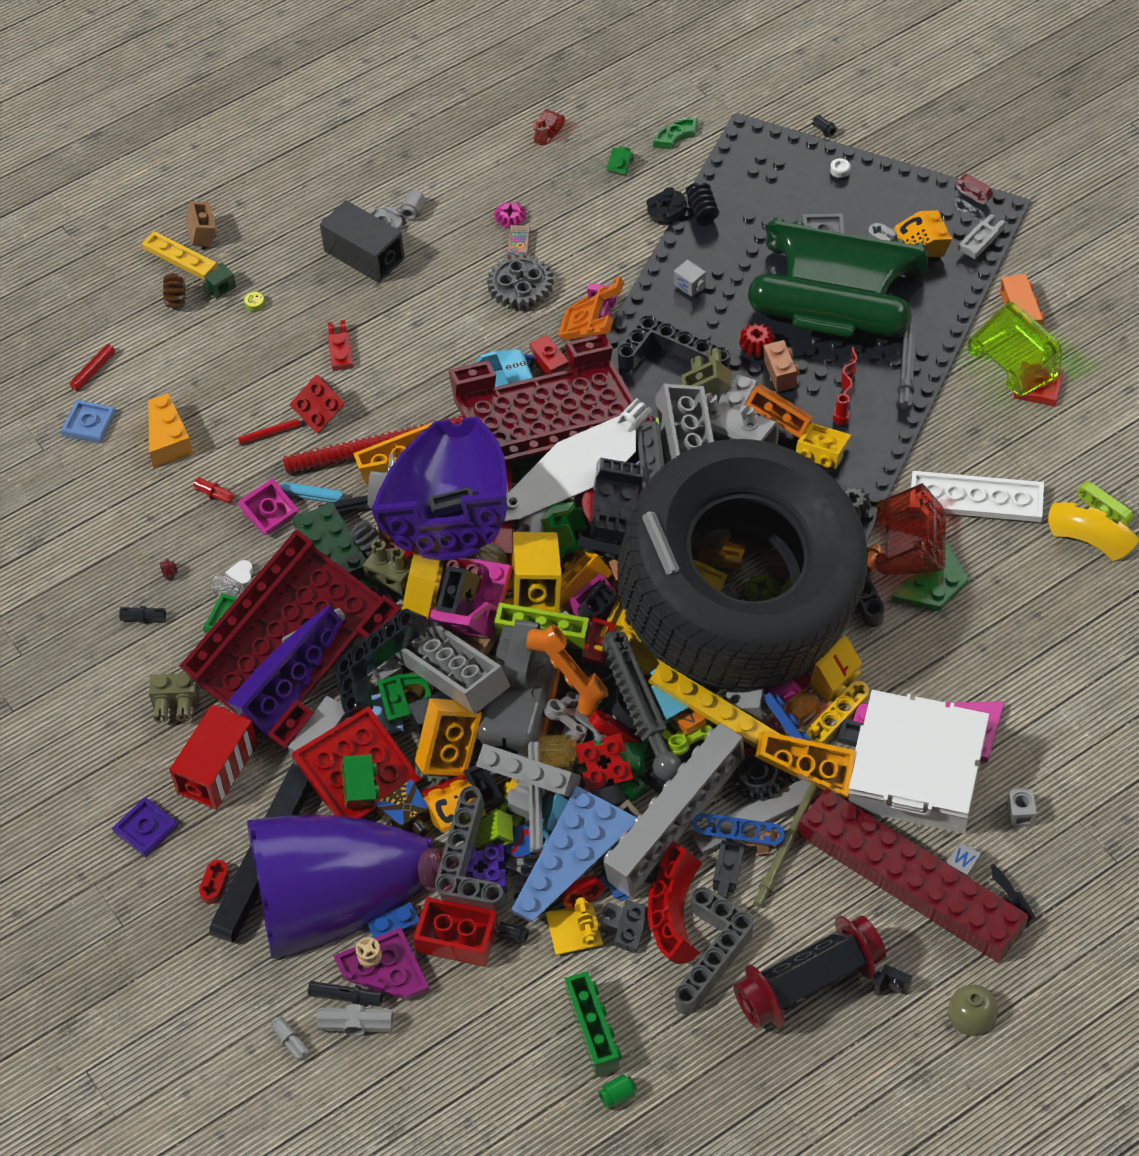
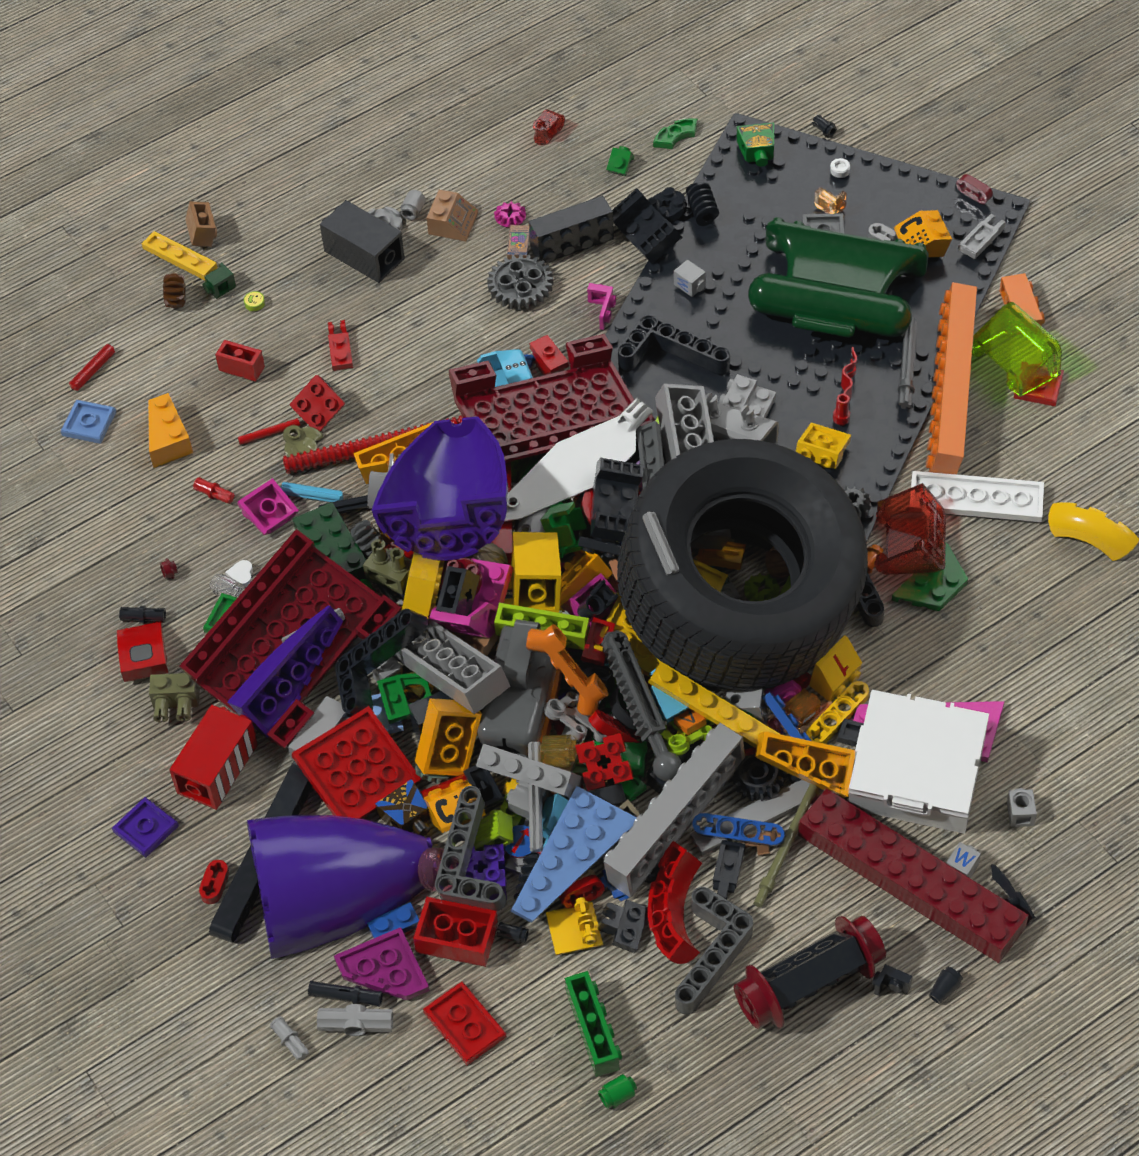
(142, 651): none -> red slope
(240, 360): none -> red brick
(304, 441): none -> olive plate
(358, 781): green brick -> none
(366, 946): tan wheel -> none
(448, 502): black tile -> none
(451, 216): none -> medium nougat slope
(464, 1023): none -> red tile
(571, 229): none -> black brick
(582, 317): orange wing -> none
(644, 226): none -> black plate
(712, 375): olive brick -> none
(754, 338): red gear -> none
(756, 142): none -> green torso
(779, 409): orange brick -> none
(780, 365): nougat brick -> none
(828, 202): none -> clear orange bracket
(945, 985): none -> black cone
(952, 379): none -> orange brick
(973, 1010): olive cylinder -> none
(1104, 502): lime beam -> none

